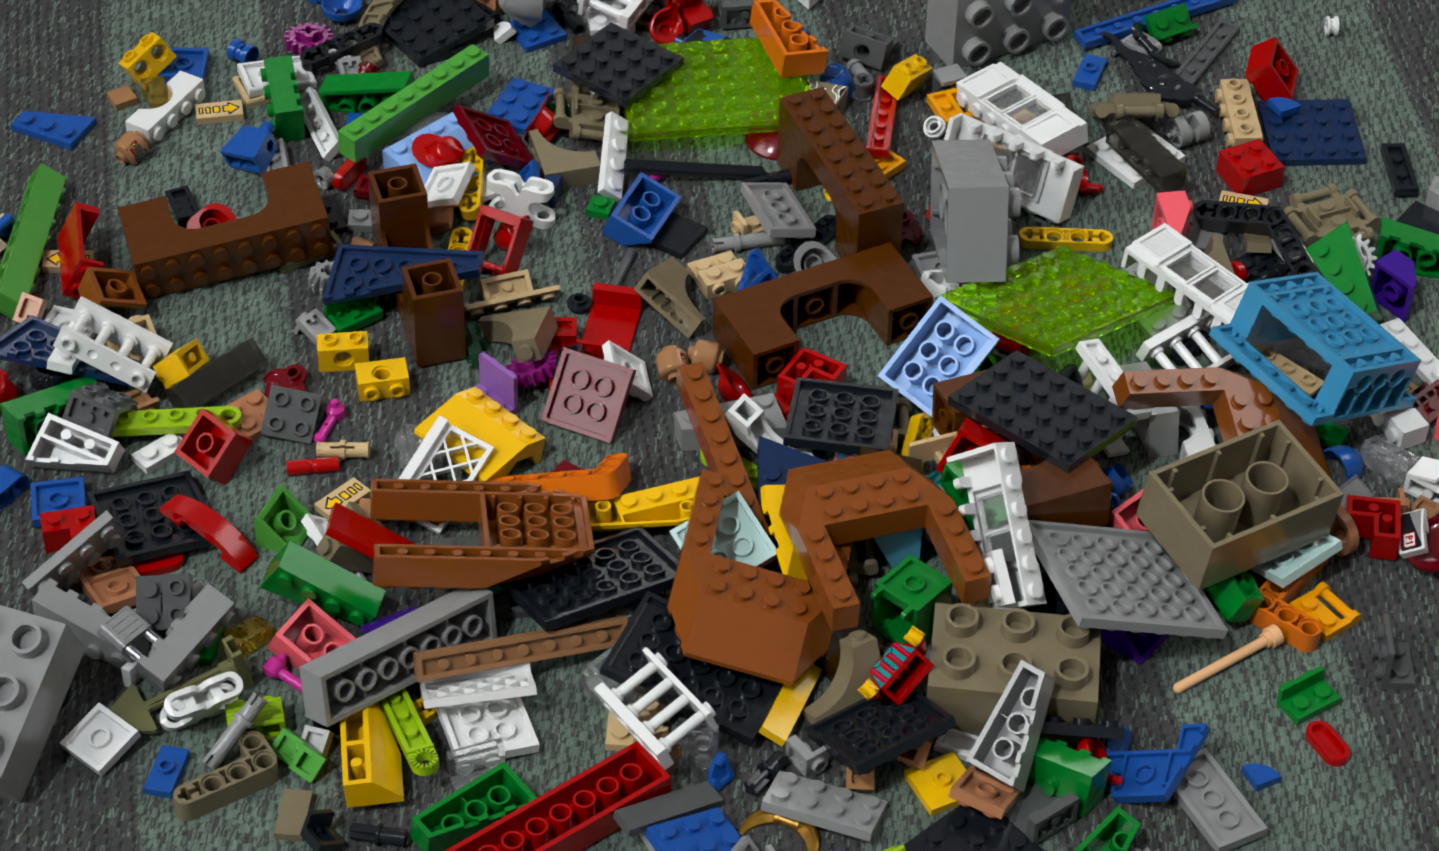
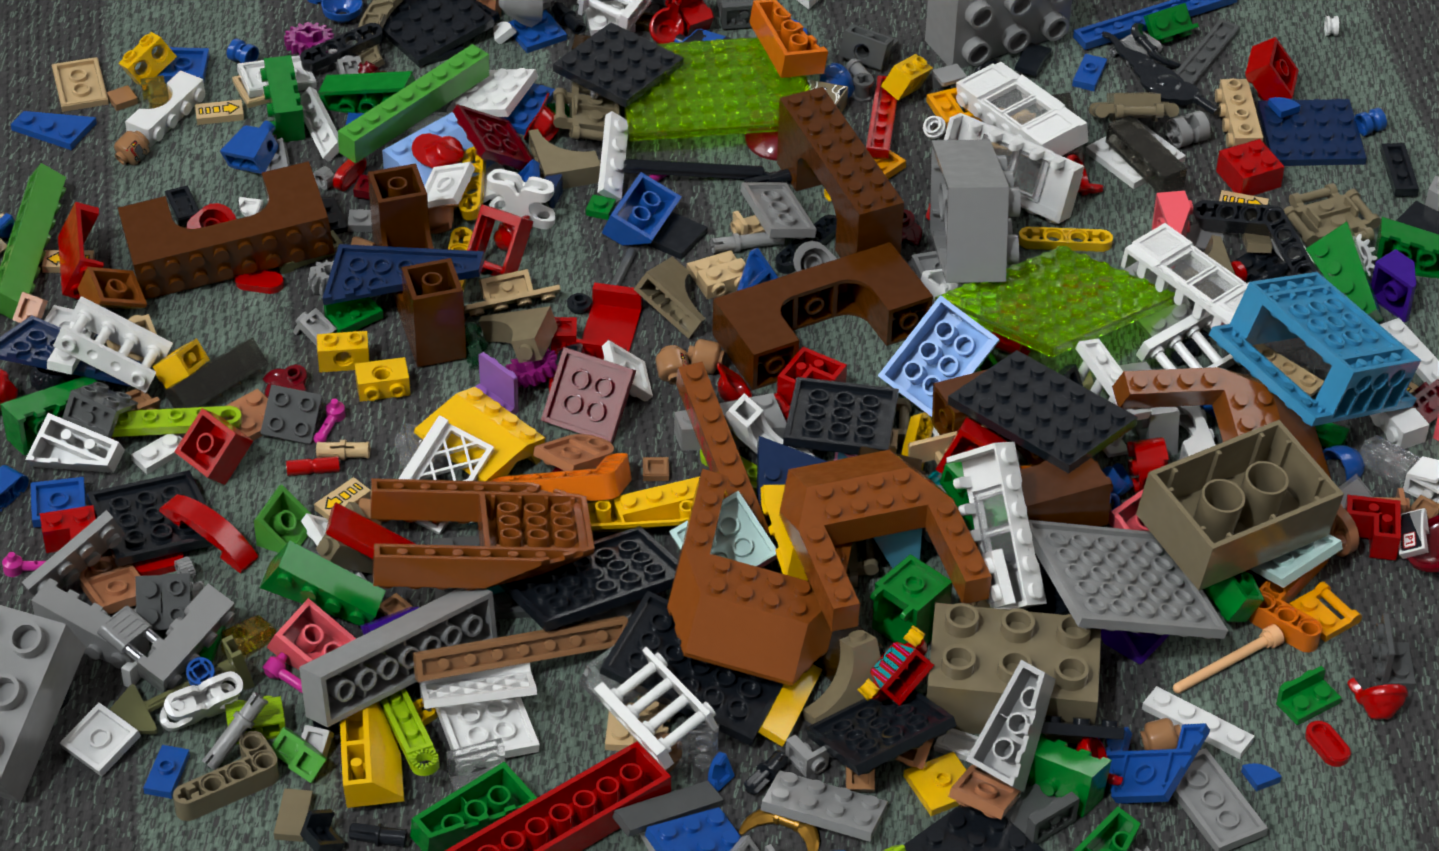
(14, 566): none -> dark pink piece
(80, 84): none -> tan tile
(185, 565): none -> light grey axle
(206, 671): none -> blue wheel
(250, 206): none -> white tile
(262, 282): none -> red tile
(393, 604): none -> medium nougat tile
(498, 92): none -> white plate
(574, 452): none -> nougat plate
(655, 468): none -> medium nougat tile
(1033, 59): none -> black slope
(1146, 457): none -> red brick
(1160, 734): none -> medium nougat head
(1221, 734): none -> white plate
(1370, 121): none -> blue wheel
(1379, 700): none -> red hat

